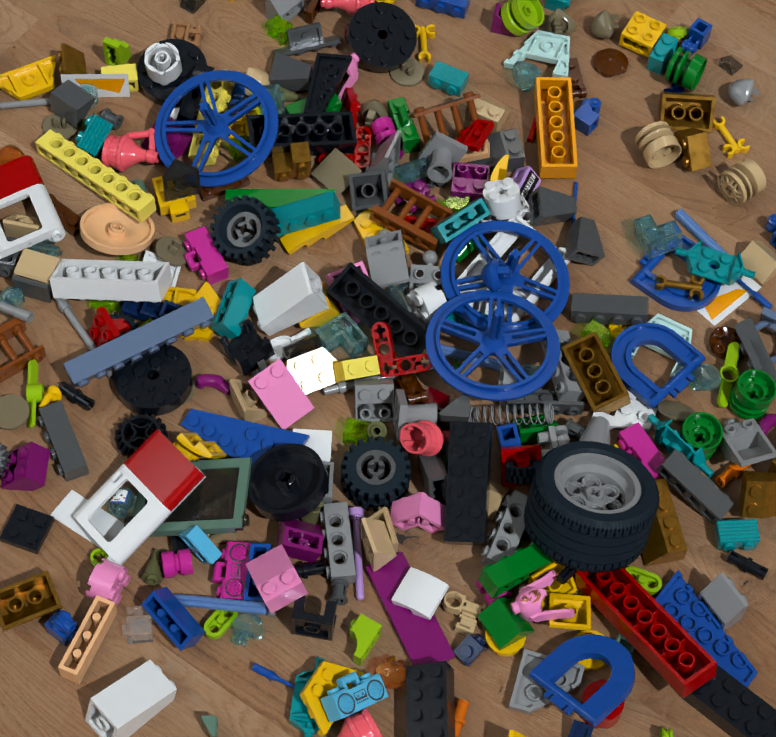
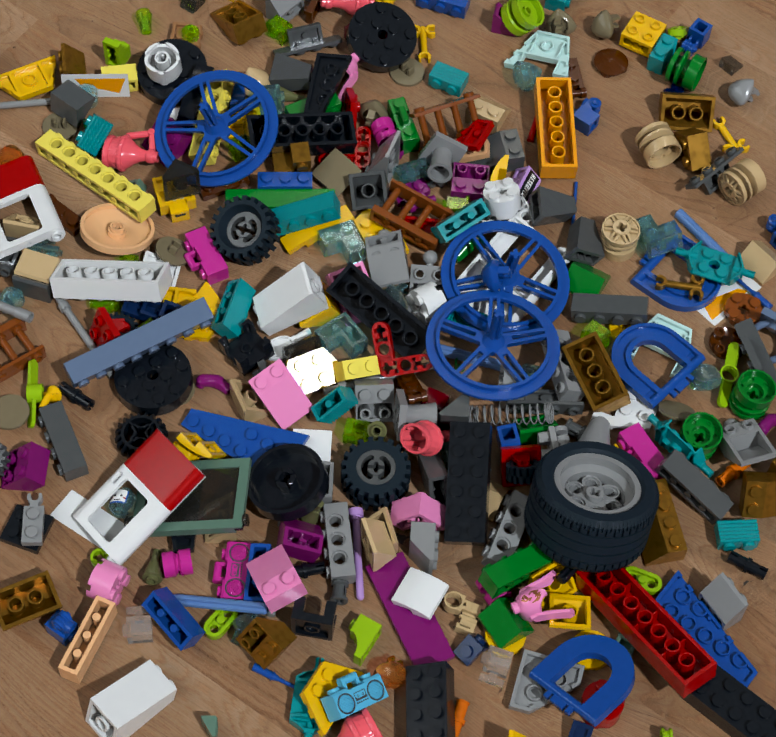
(33, 522): none -> light grey plate
(117, 120): dark grey bush -> none
(144, 20): none -> clear neon green cone
(190, 33): none -> clear neon green tile
(200, 545): medium azure slope -> none
(240, 21): none -> pearl gold slope
(266, 640): none -> pearl gold slope
(284, 180): none -> blue brick
(334, 404): none -> teal brick
(344, 239): none -> clear light blue brick
(424, 545): none -> light grey slope
(496, 663): none -> clear brick
(586, 279): none -> green slope
(619, 237): none -> tan wheel
(710, 174): none -> dark grey bracket
(745, 301): none -> dark orange plate

